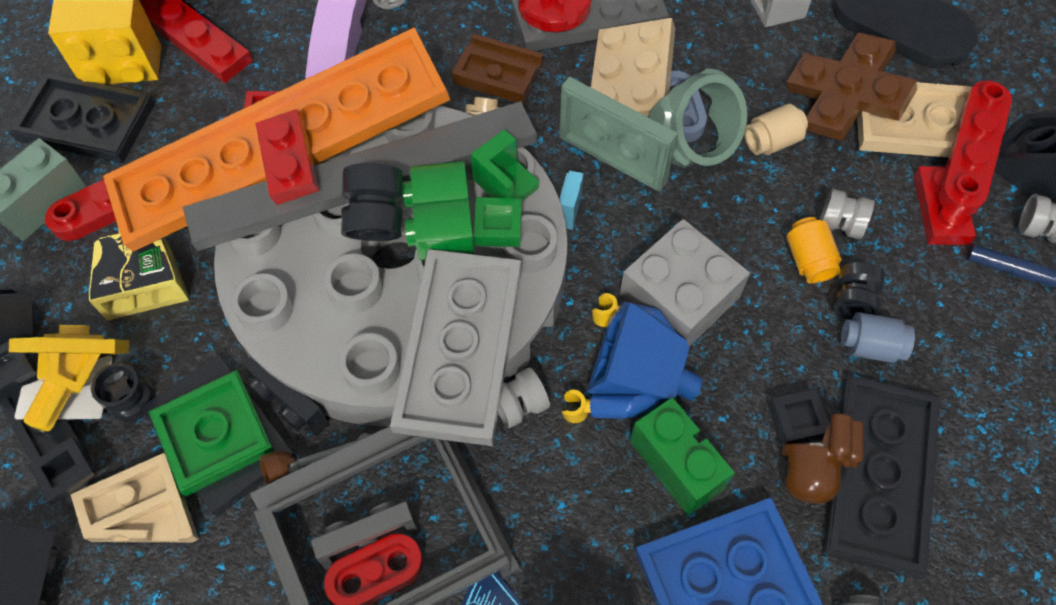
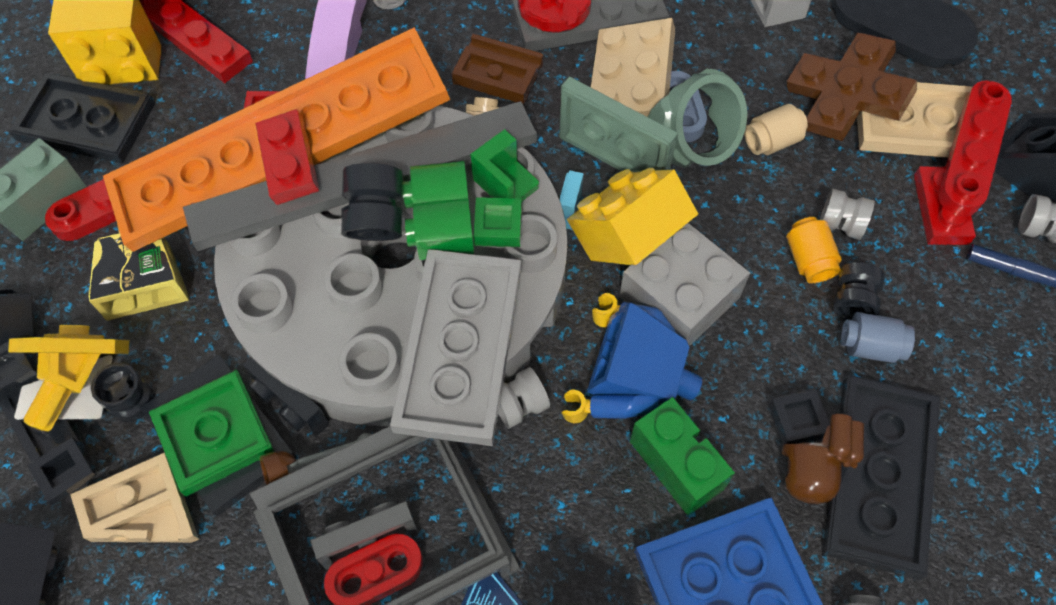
(632, 216): none -> yellow brick

